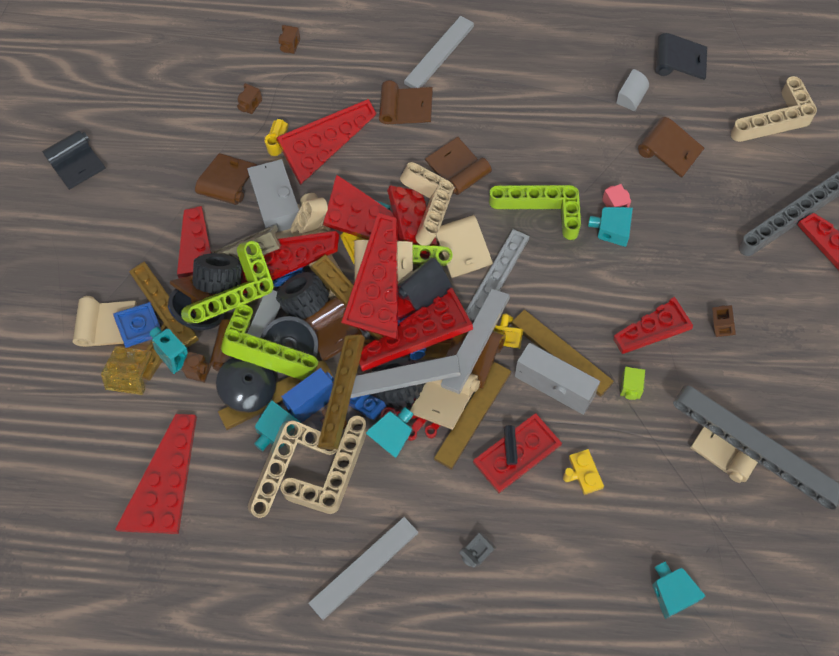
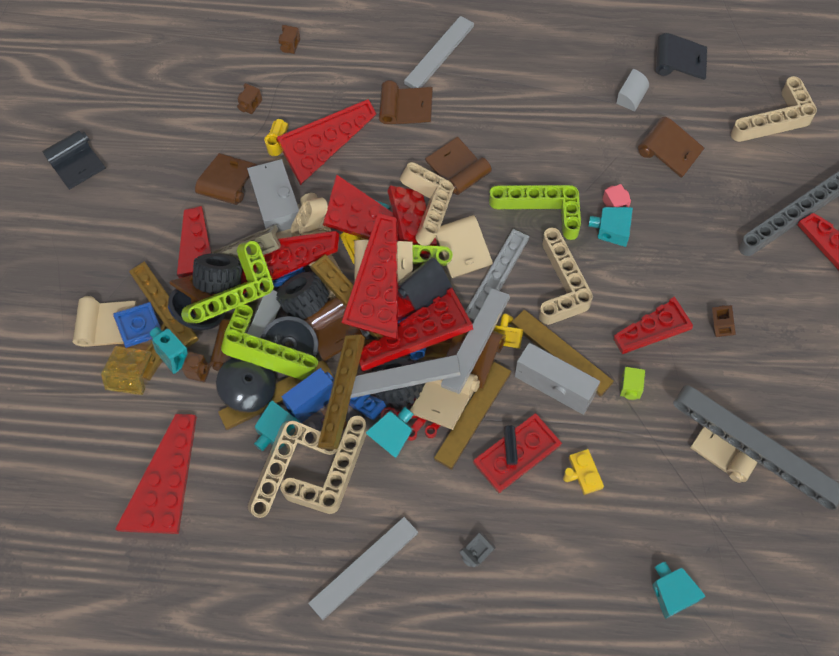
(567, 278): none -> tan beam

